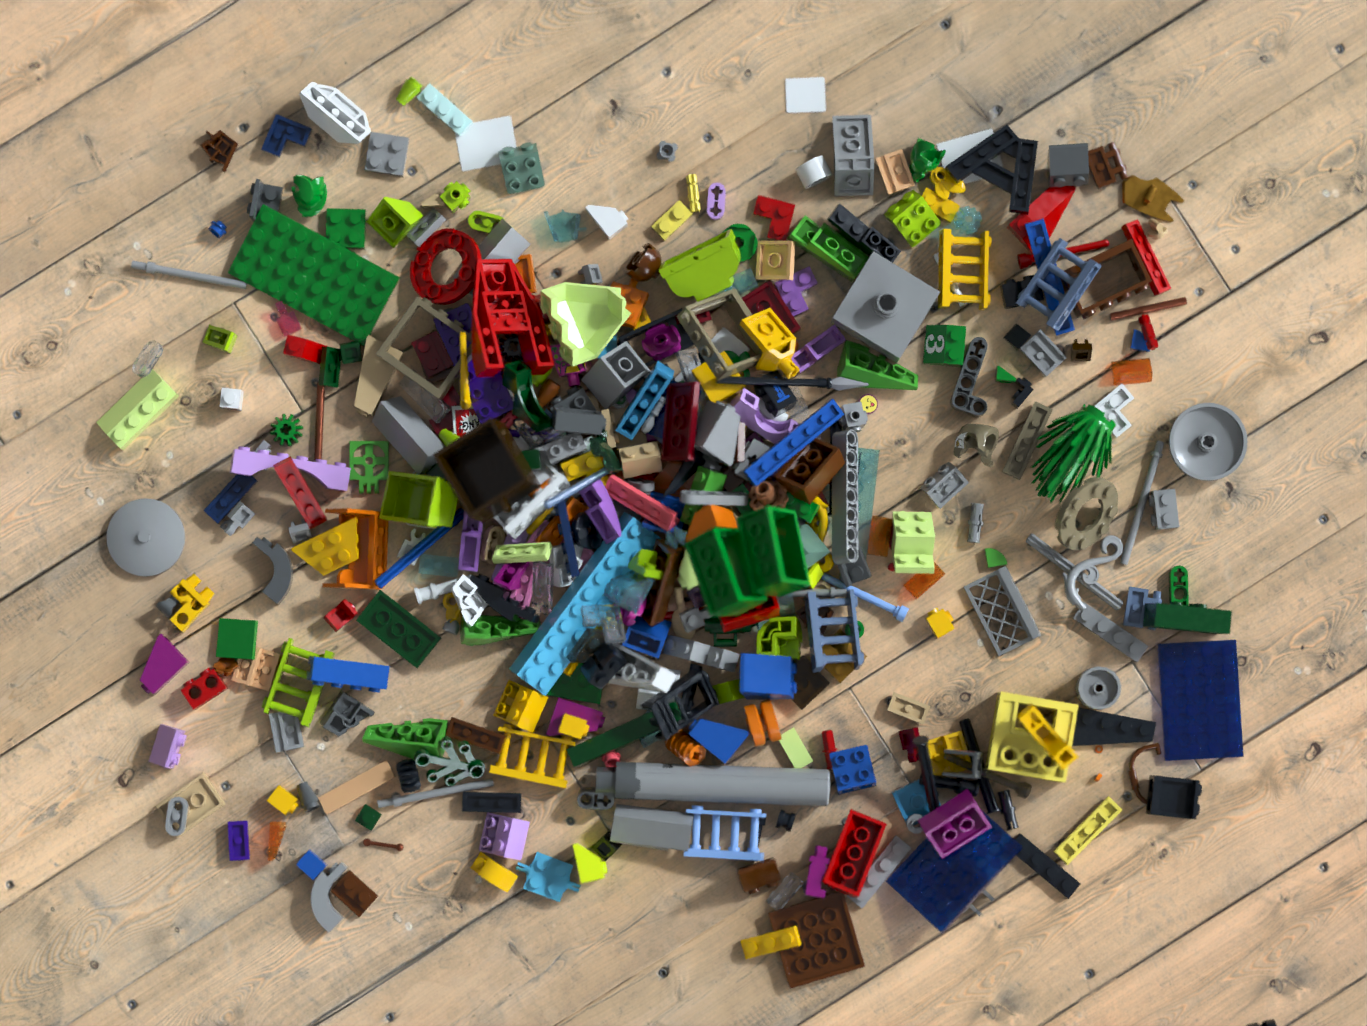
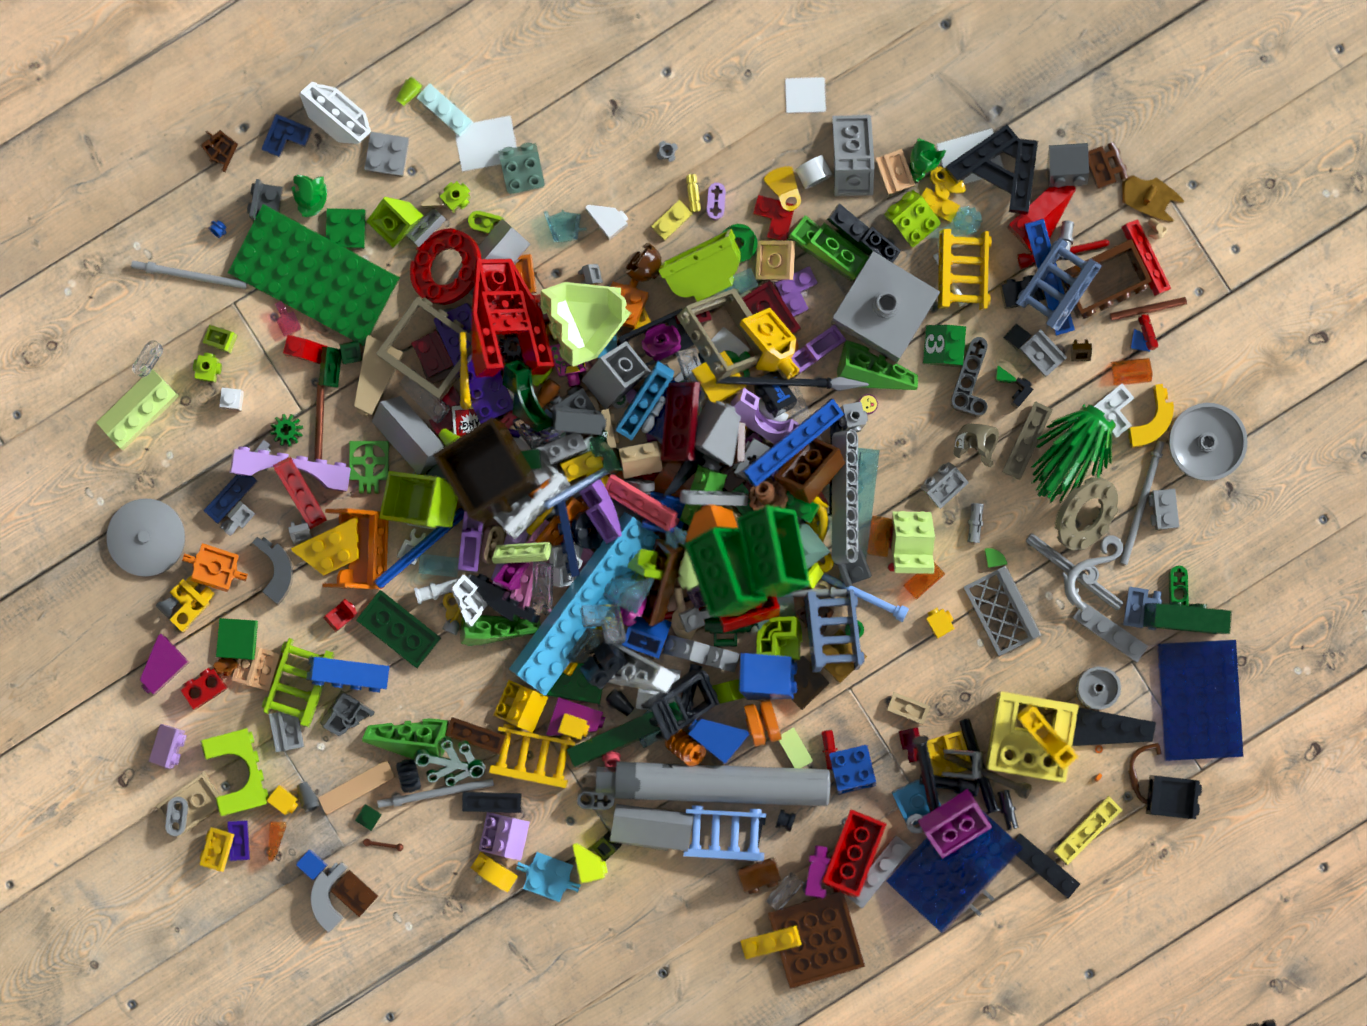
(209, 374): none -> lime brick
(214, 567): none -> orange plate
(216, 849): none -> yellow bracket
(238, 744): none -> lime arch
(619, 702): none -> black cone
(784, 185): none -> yellow piece
(1066, 235): none -> light grey pin
(1148, 433): none -> yellow arch

